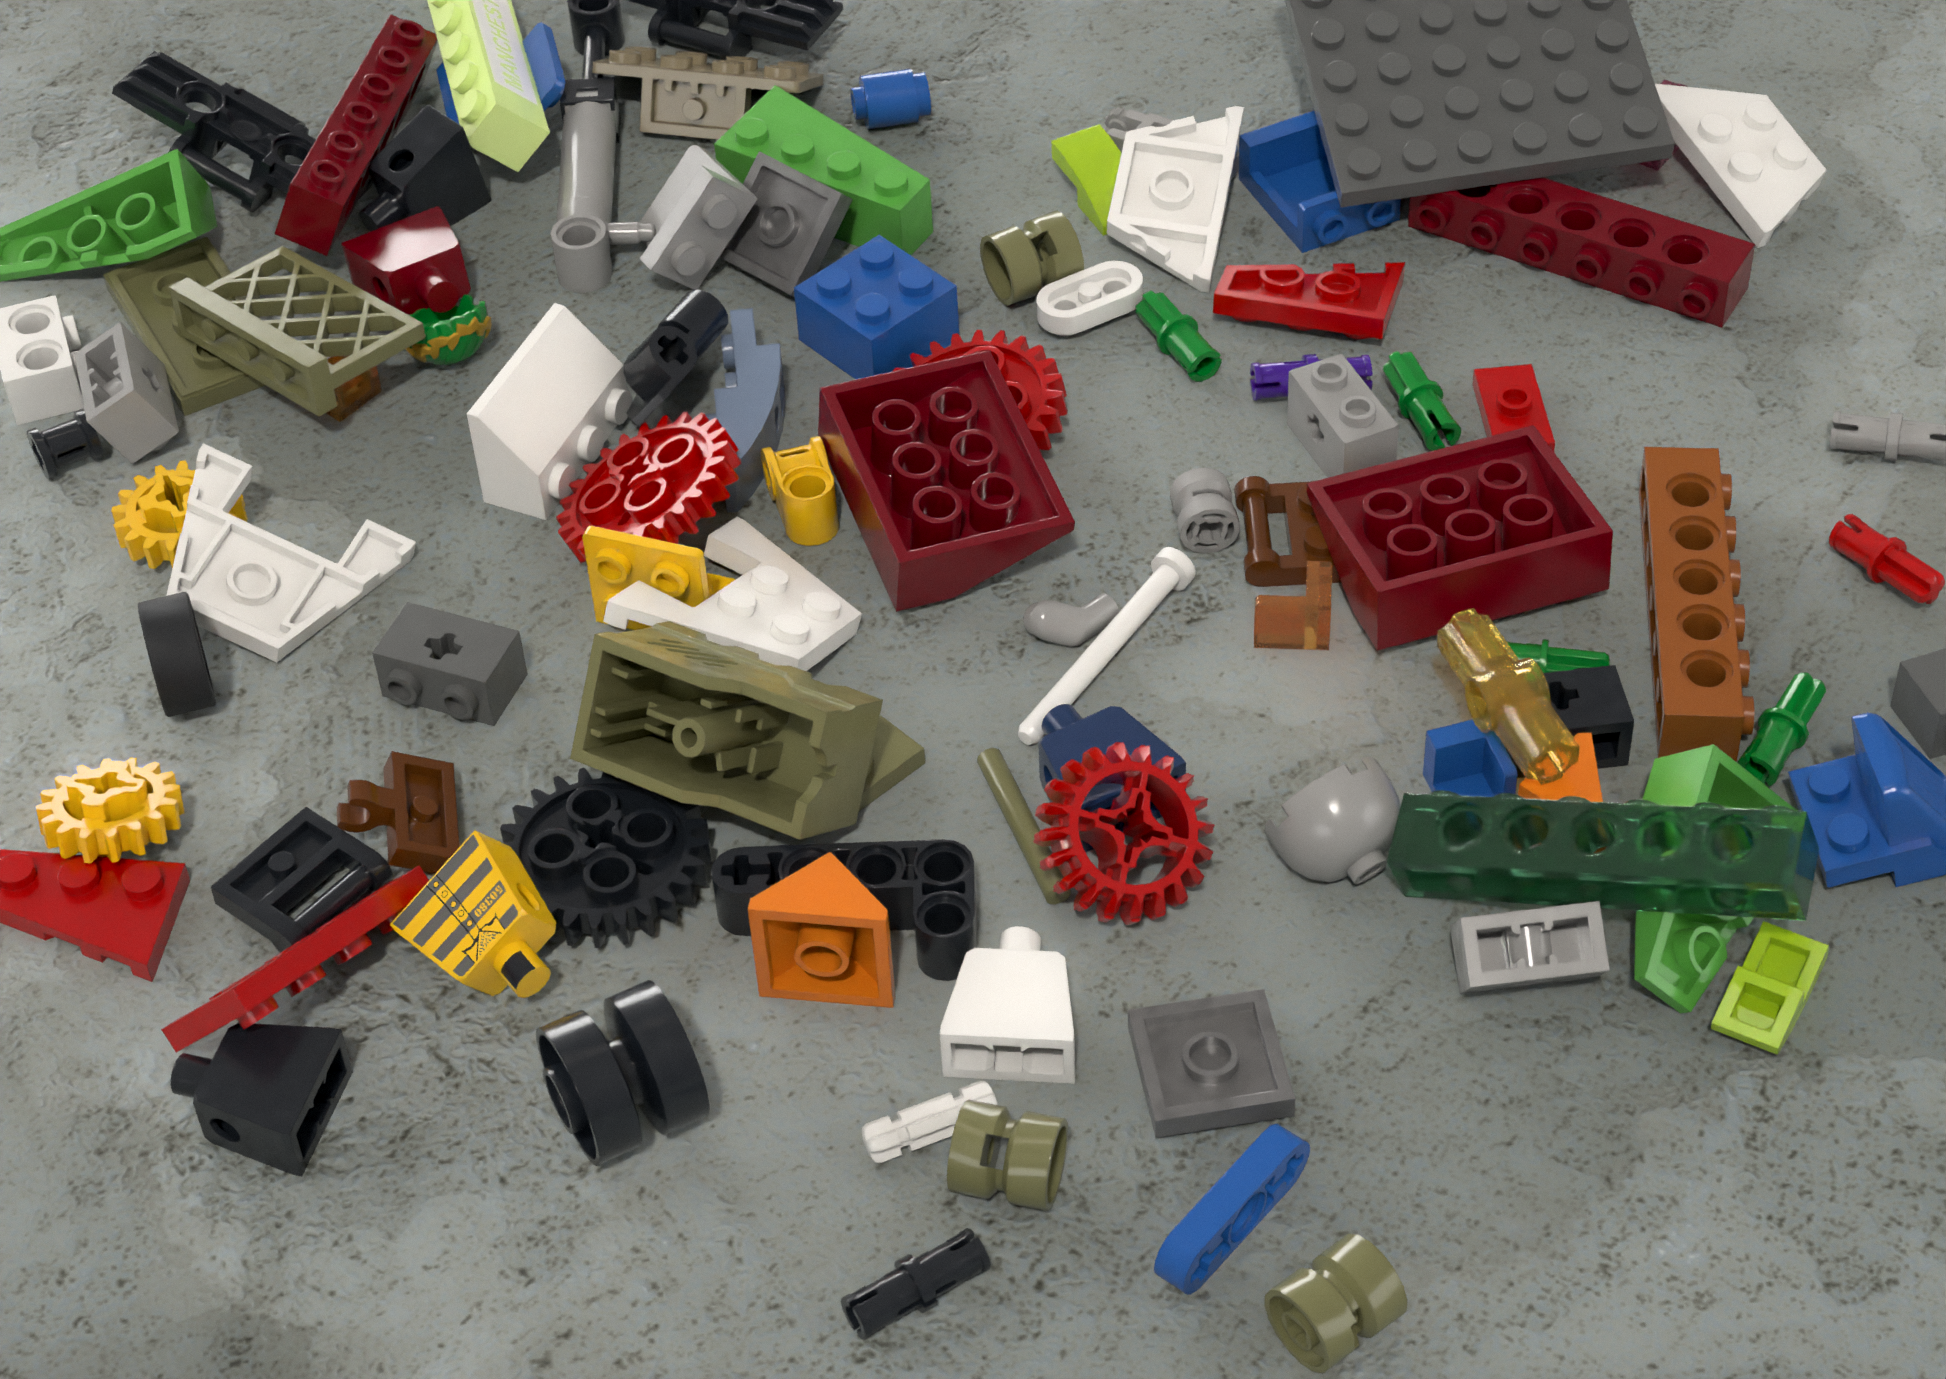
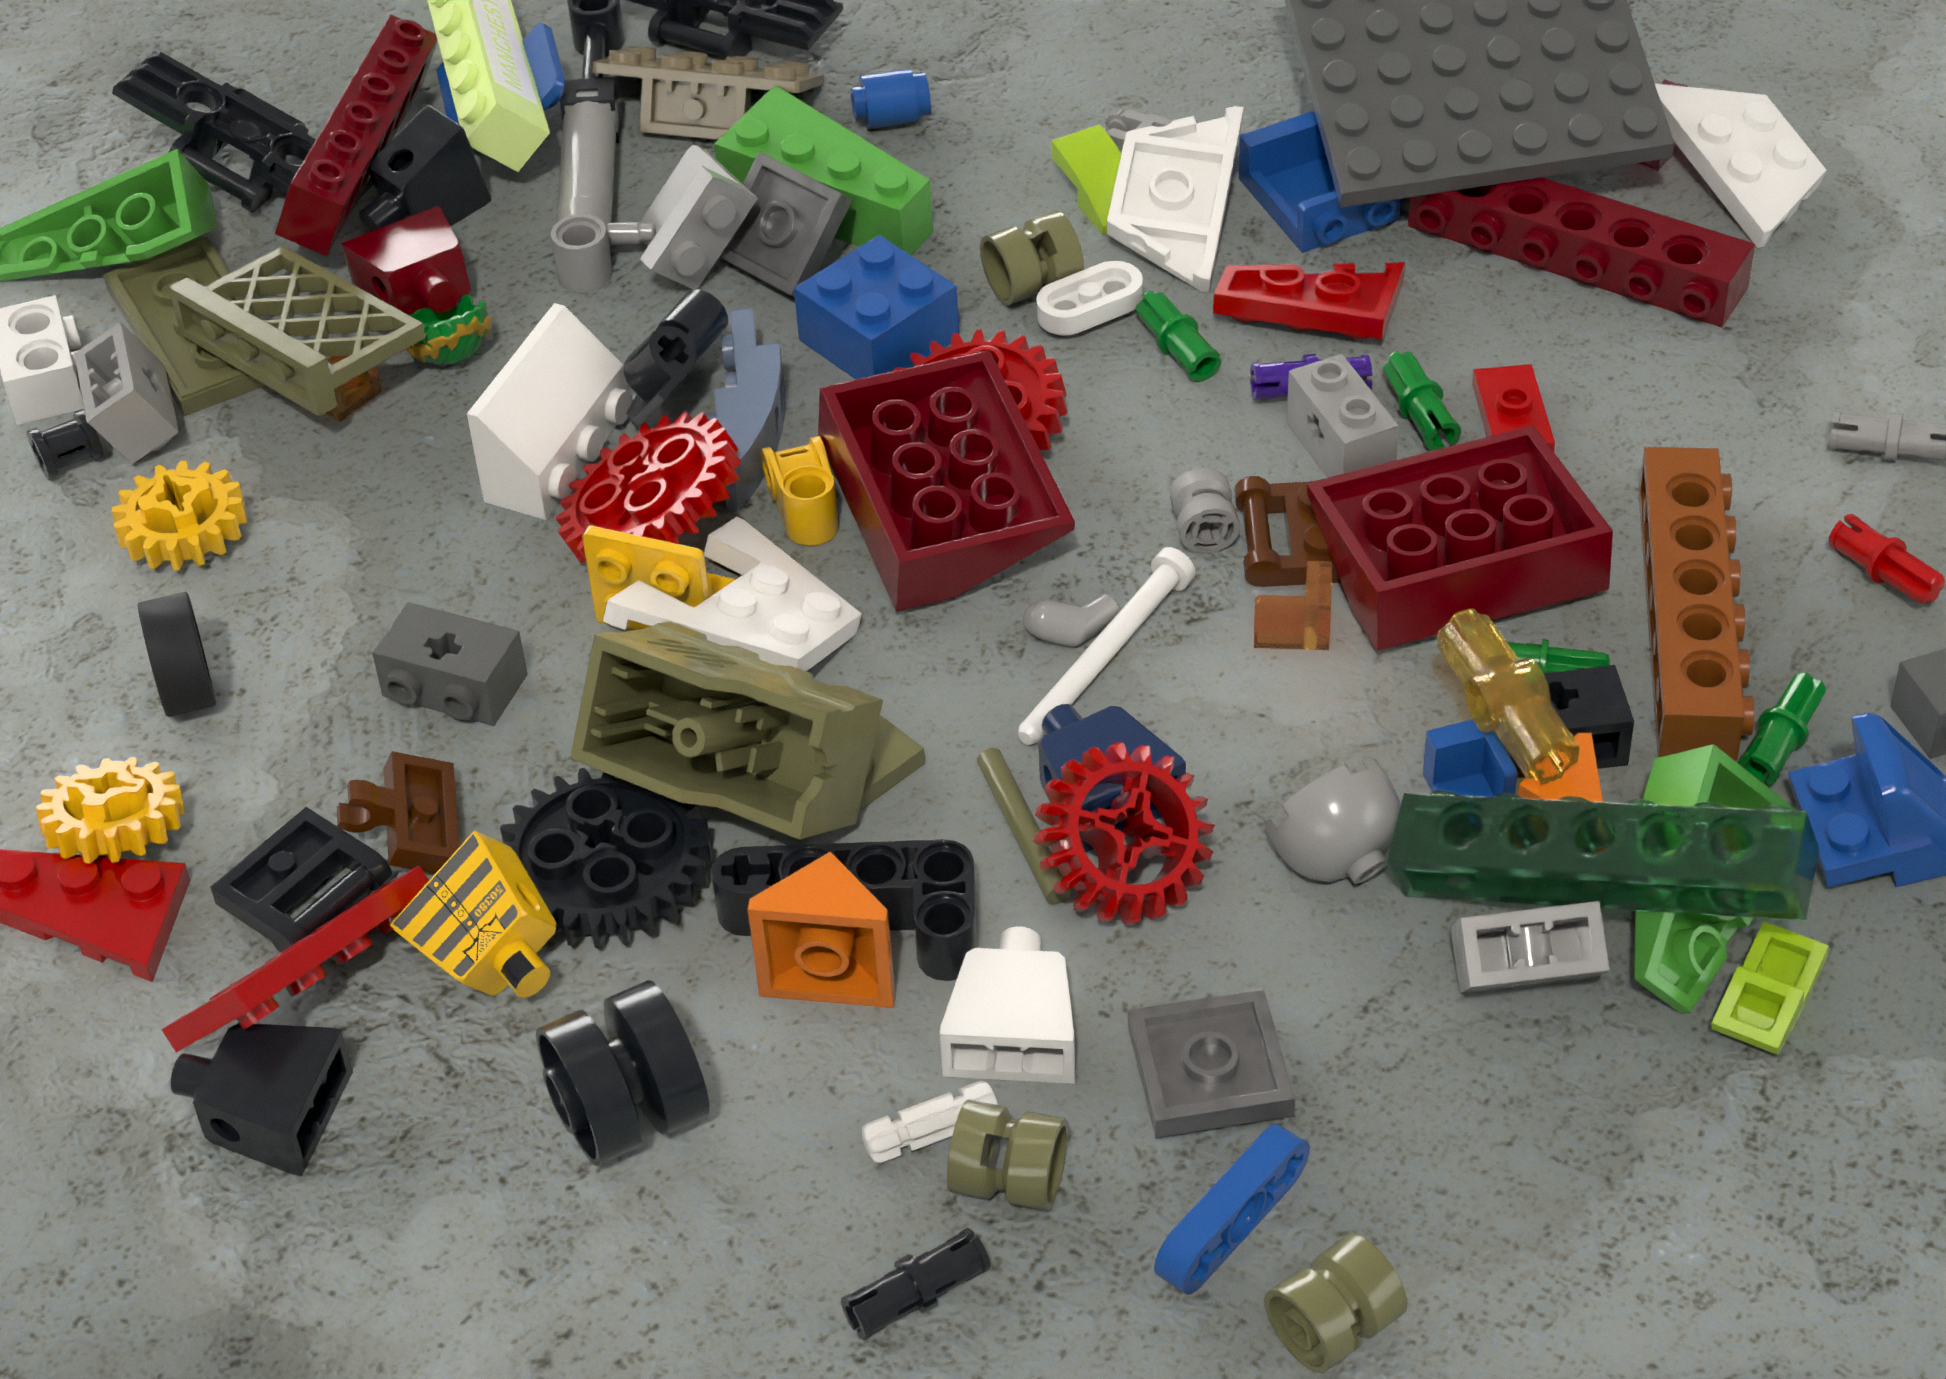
(262, 586): white wing -> none

